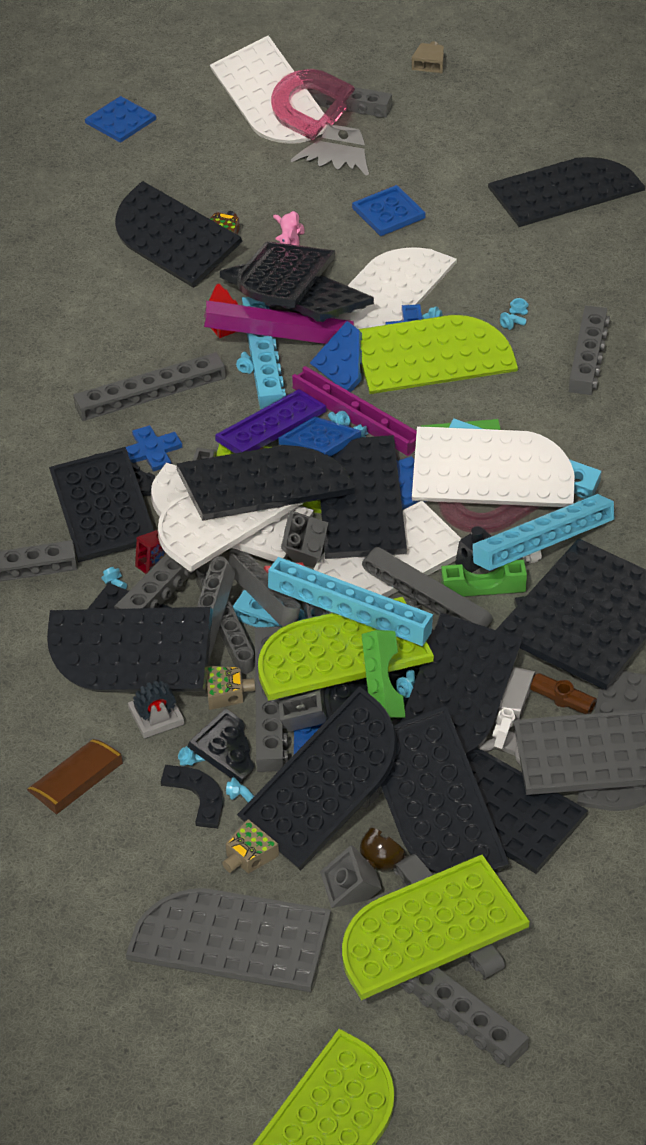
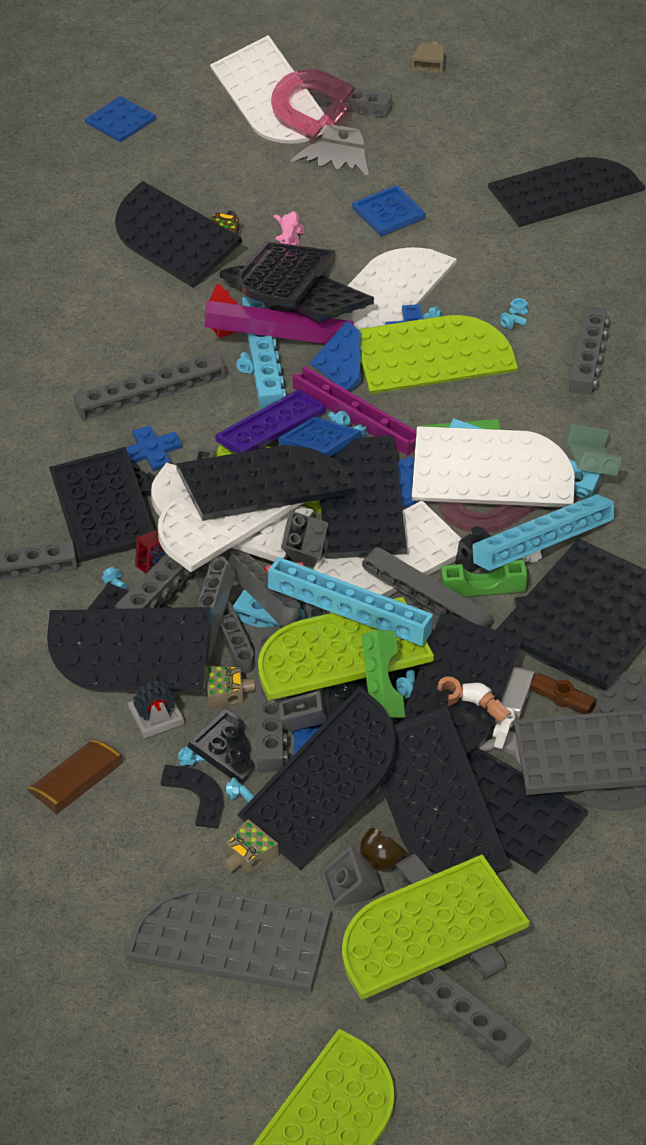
(476, 693): none -> nougat piece
(589, 450): none -> sand green panel

